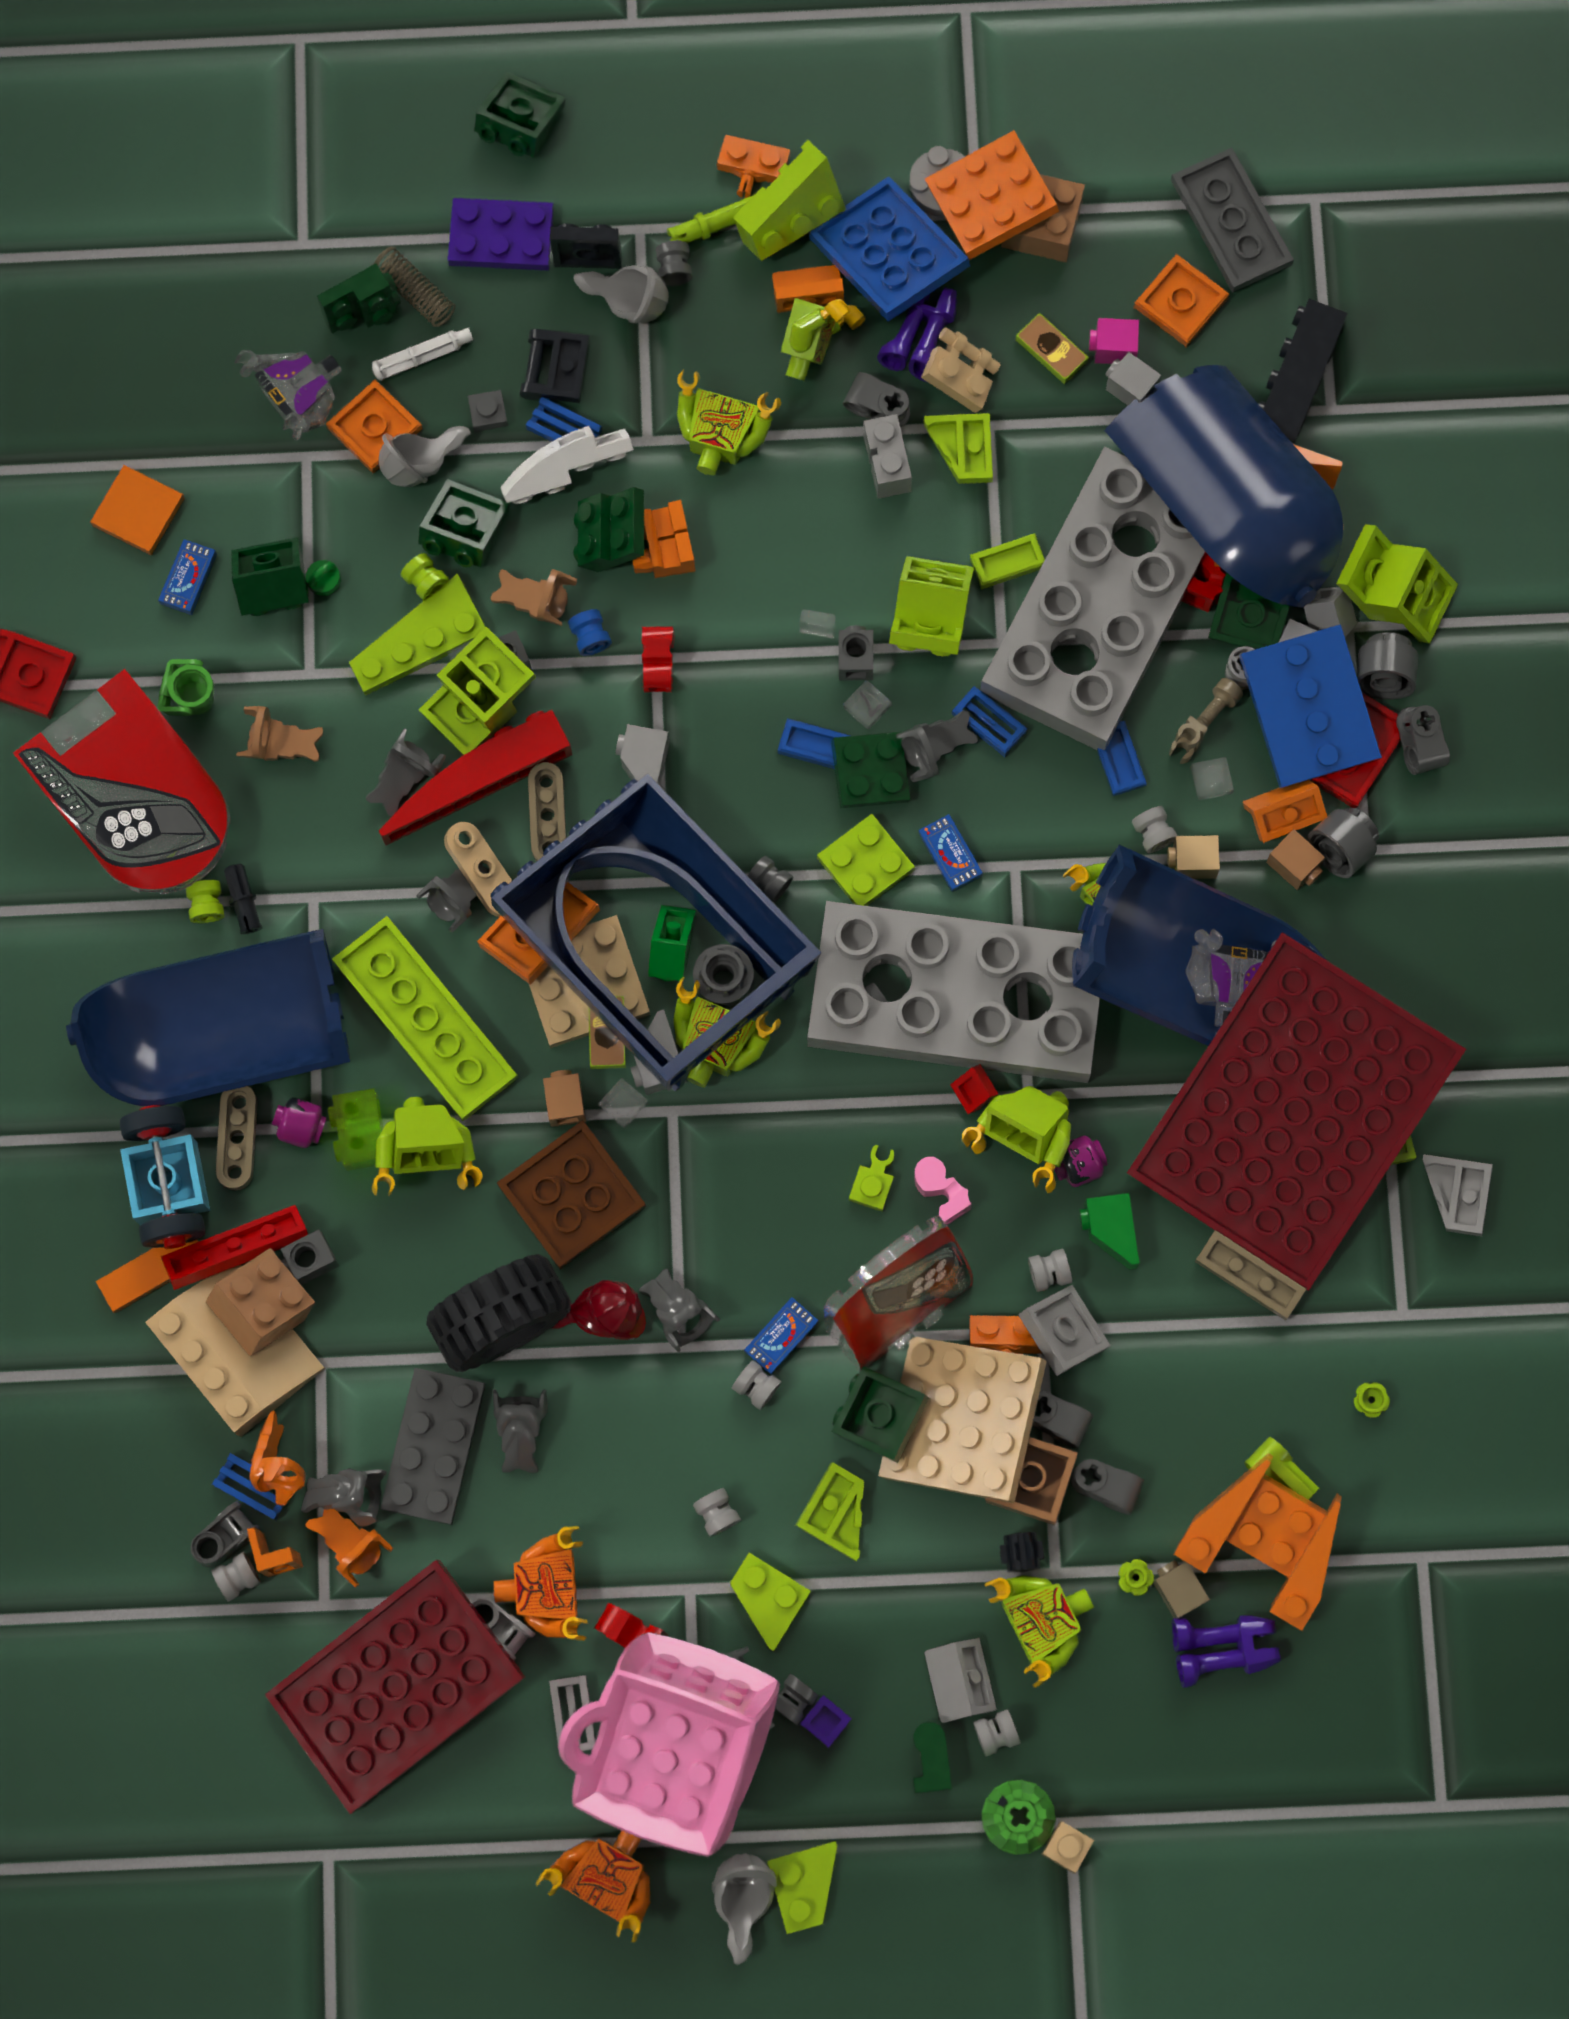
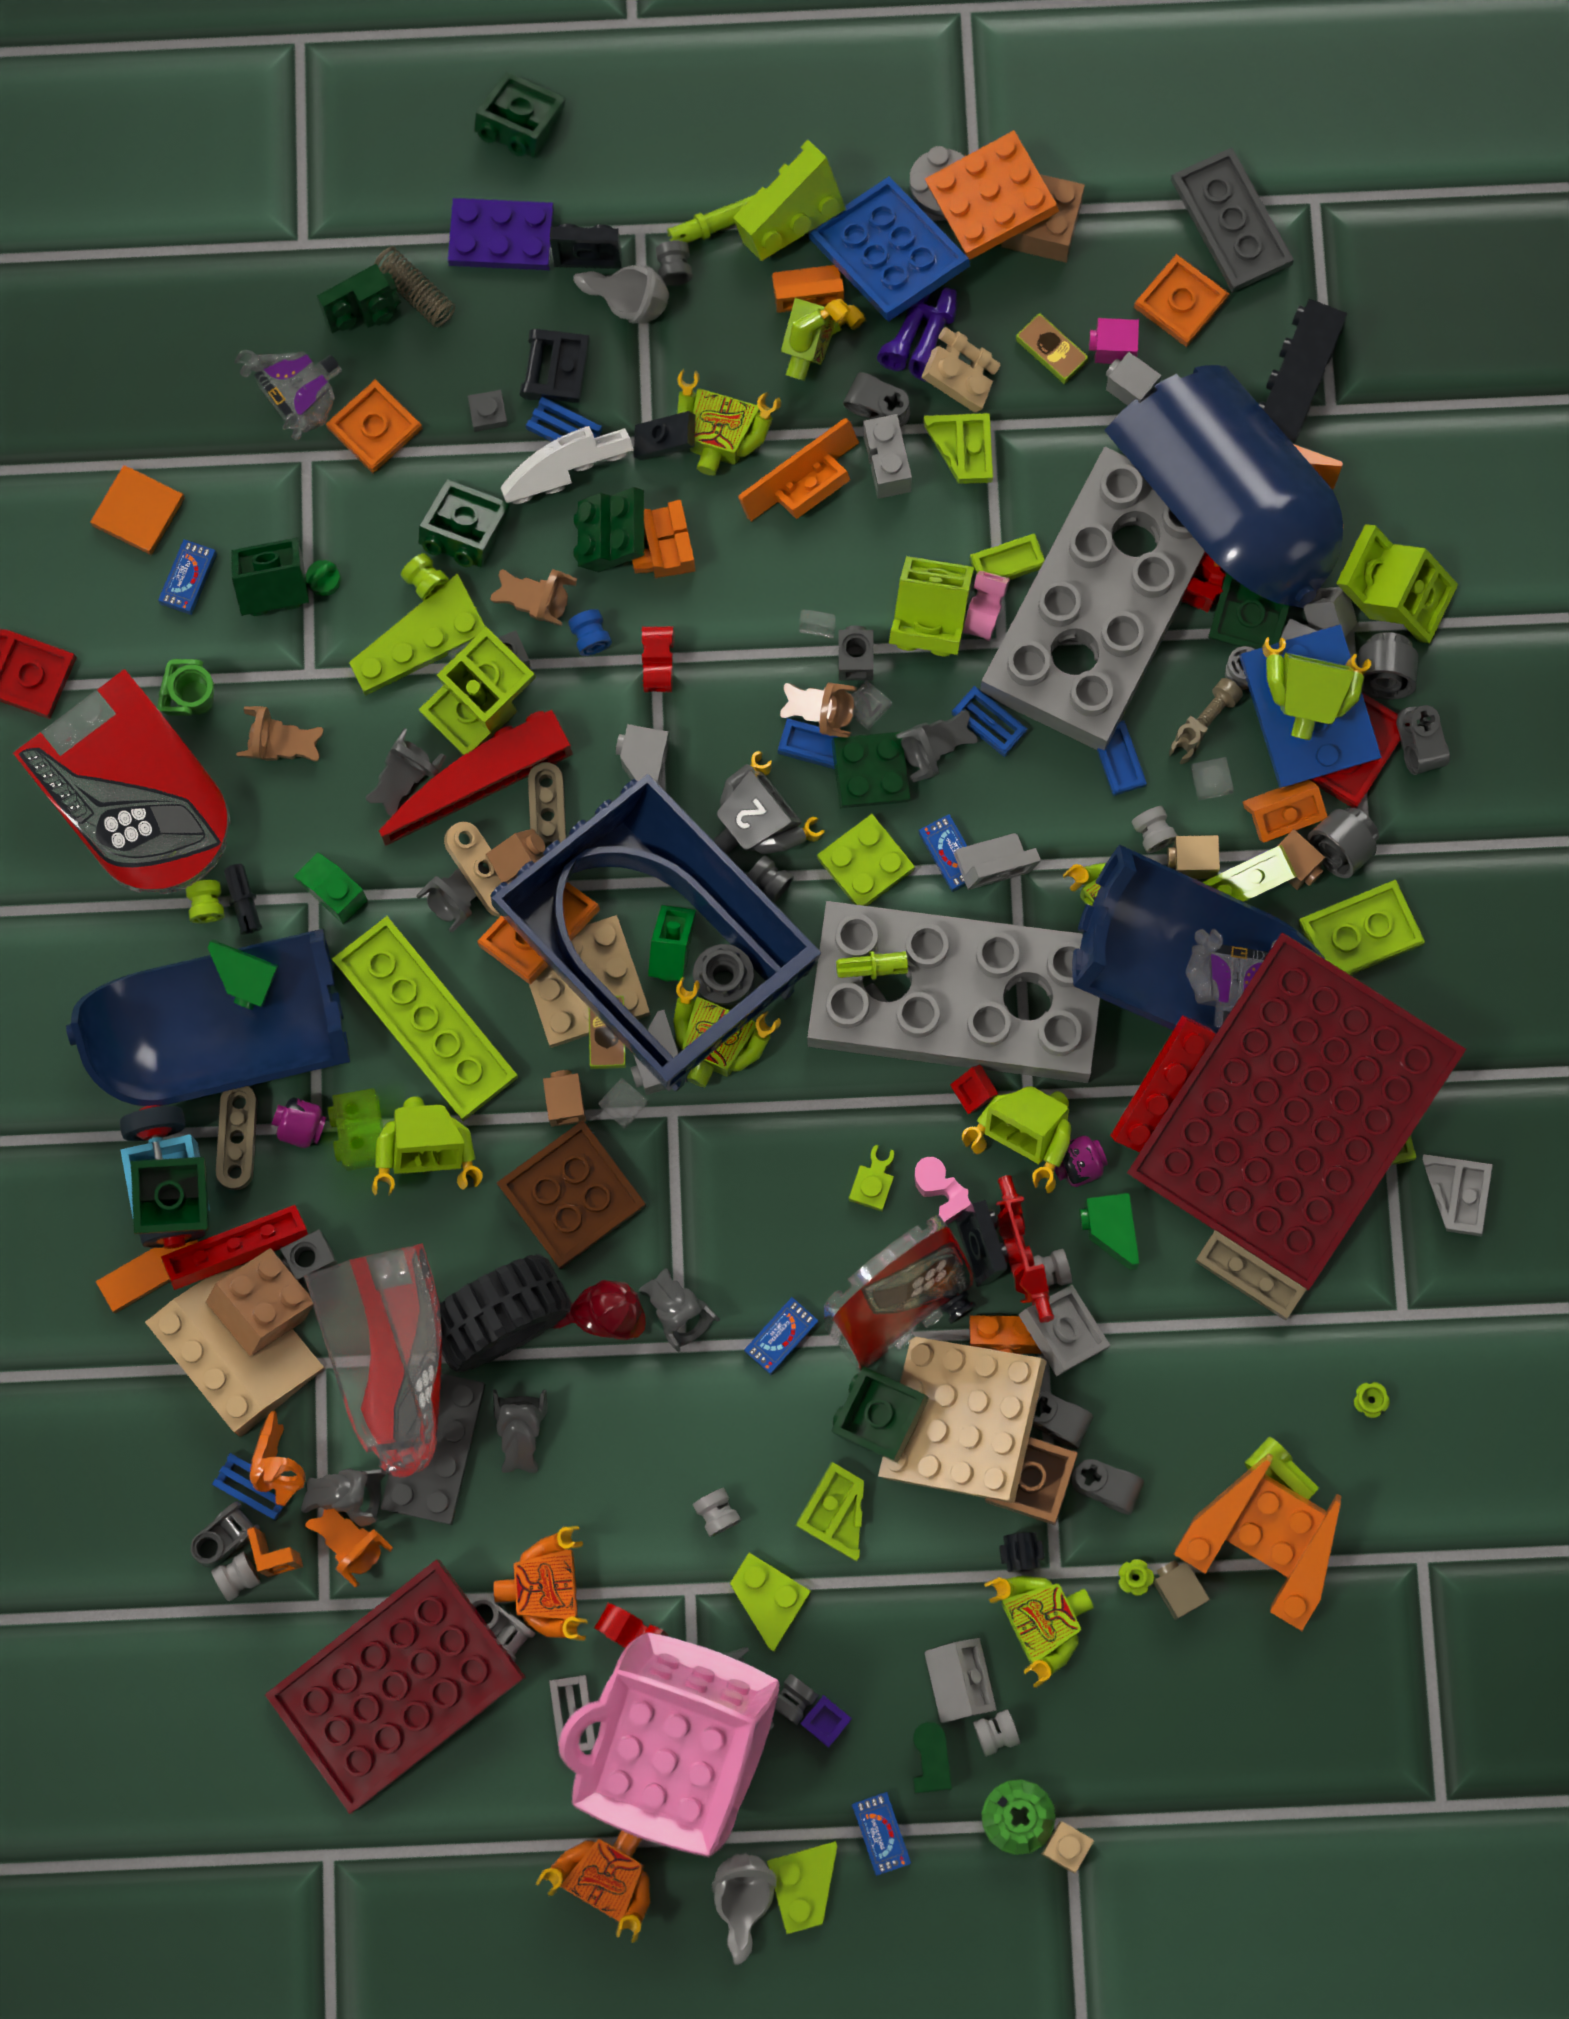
(169, 1195): none -> dark green slope
(243, 974): none -> green slope
(331, 887): none -> green slope
(385, 1351): none -> clear windscreen
(412, 458): light grey piece -> none
(420, 353): white piece -> none
(515, 853): none -> medium nougat brick
(664, 435): none -> black plate
(751, 161): orange plate -> none
(756, 1385): light grey wheel -> none
(758, 814): none -> dark grey torso
(805, 476): none -> orange bracket
(829, 707): none -> medium nougat hair
(873, 965): none -> lime axle
(881, 1833): none -> blue tile
(958, 1307): none -> black bush
(979, 1237): none -> black plate
(985, 605): none -> bright pink leg
(995, 861): none -> light grey panel
(1027, 1277): none -> red plate
(1162, 1083): none -> red plate
(1242, 1633): dark purple piece -> none
(1255, 875): none -> plate
(1312, 687): none -> lime torso
(1364, 929): none -> lime tile

